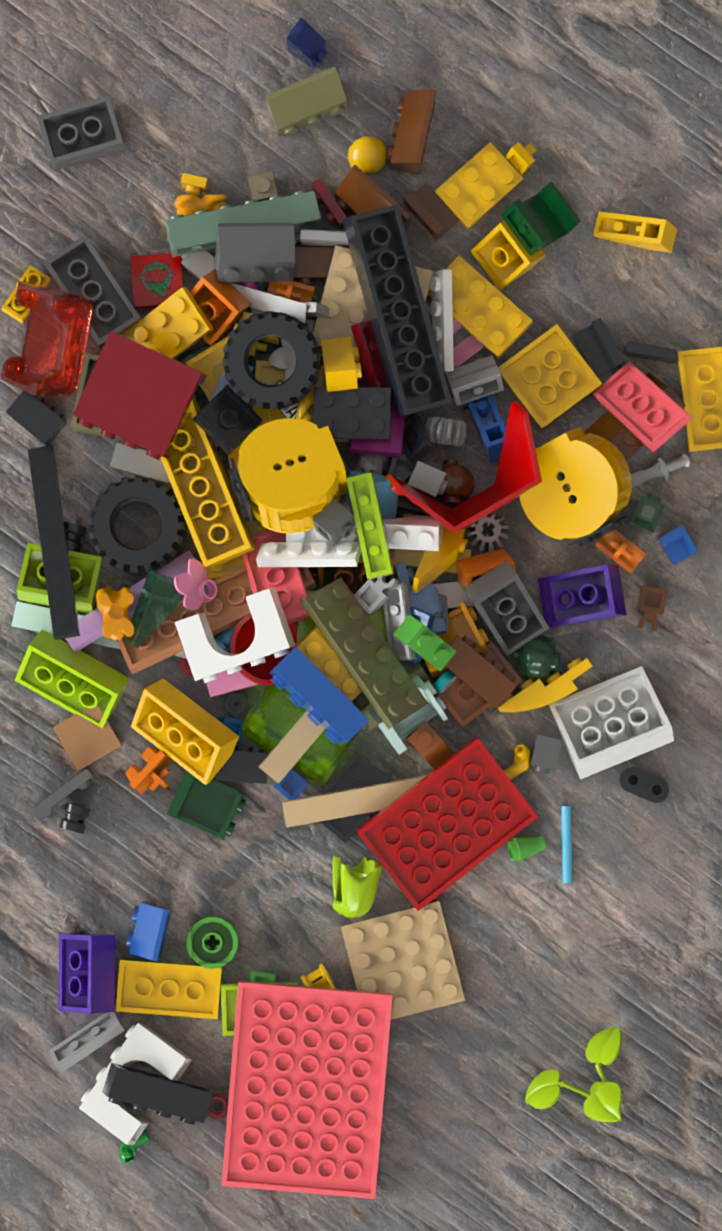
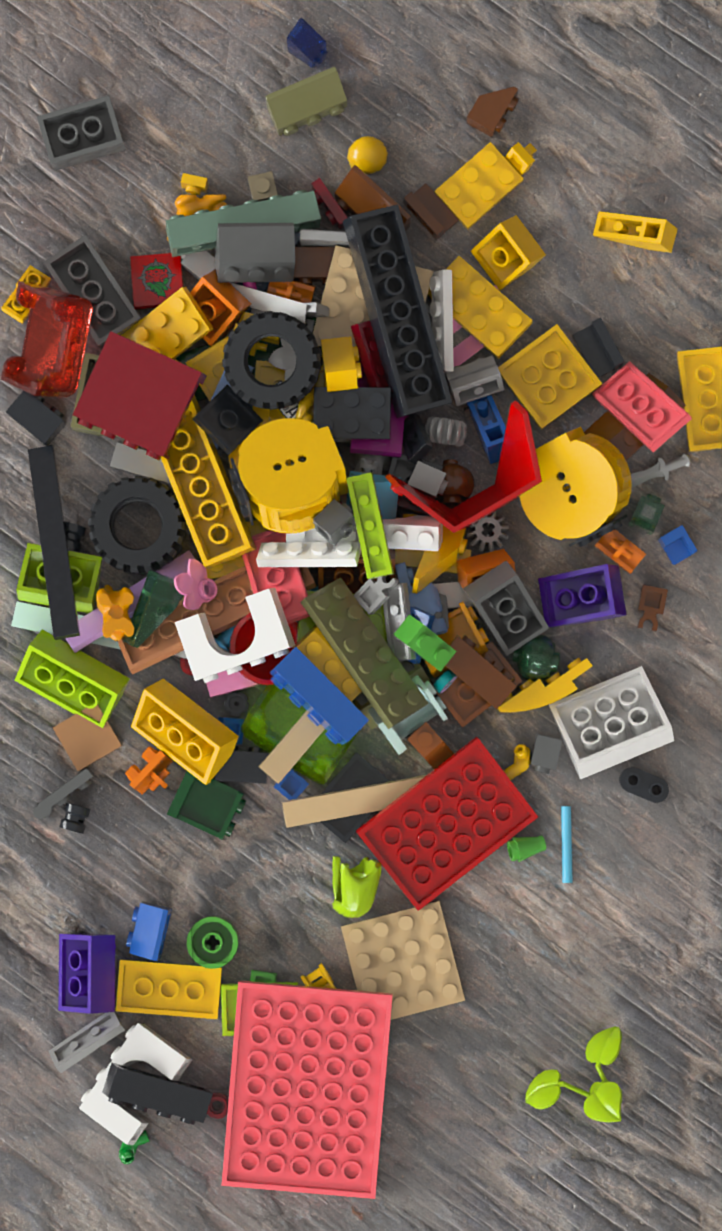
(412, 130): reddish brown slope -> none
(490, 109): none -> reddish brown slope
(541, 219): dark green panel -> none
(650, 352): black tile -> none

